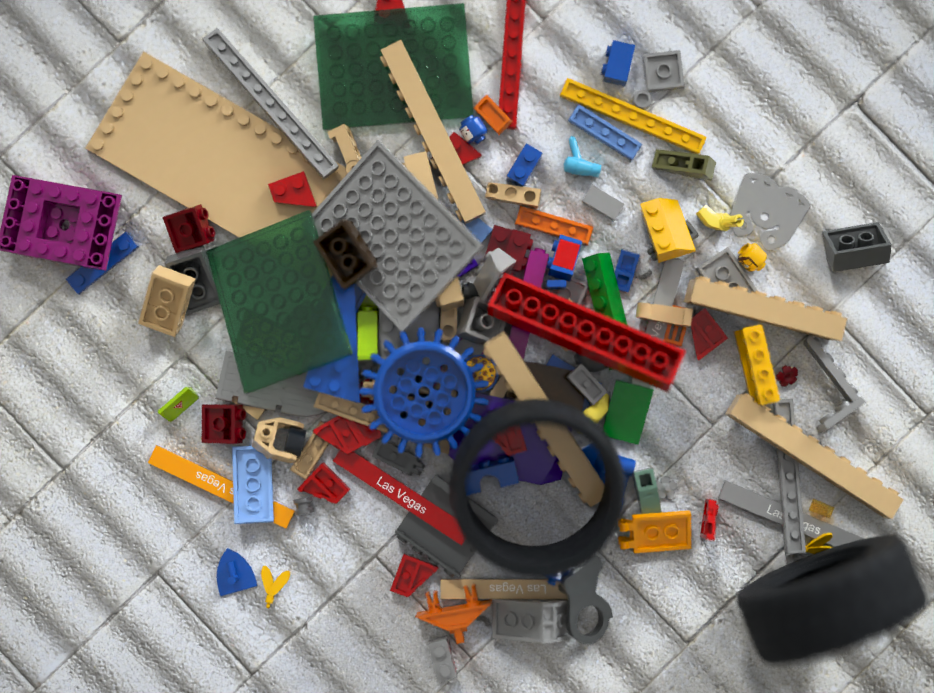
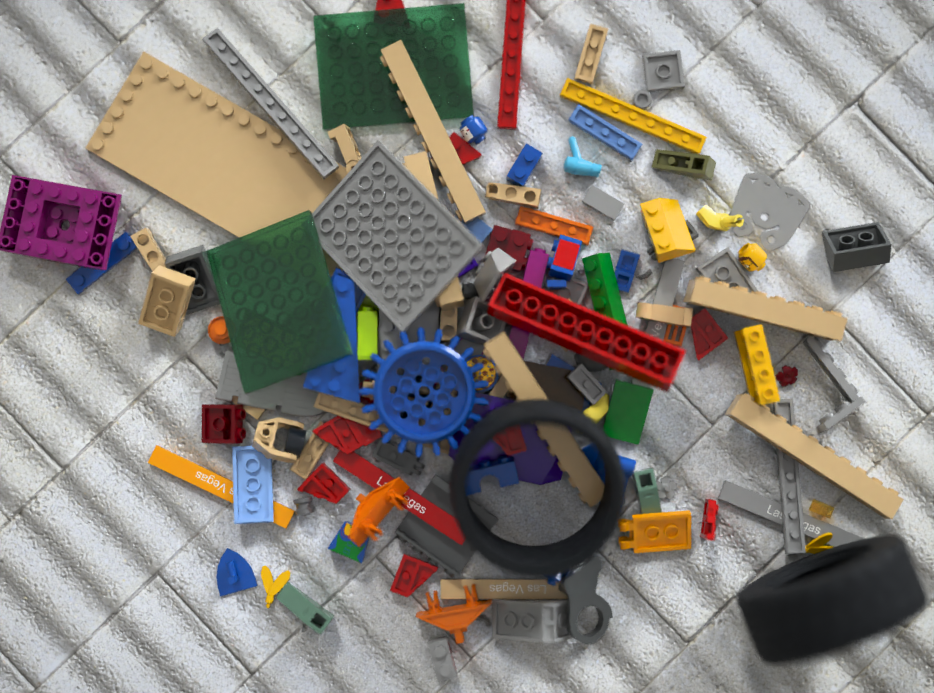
(149, 248): none -> tan leg
(178, 404): lime slope -> none
(189, 228): dark red plate -> none
(218, 331): none -> orange plate
(293, 191): red wing -> none
(305, 608): none -> sand green slope
(345, 546): none -> torso
(346, 253): dark brown brick -> none
(374, 509): none -> orange connector
(493, 114): orange tile -> none
(591, 54): none -> tan plate
(618, 63): blue brick -> none

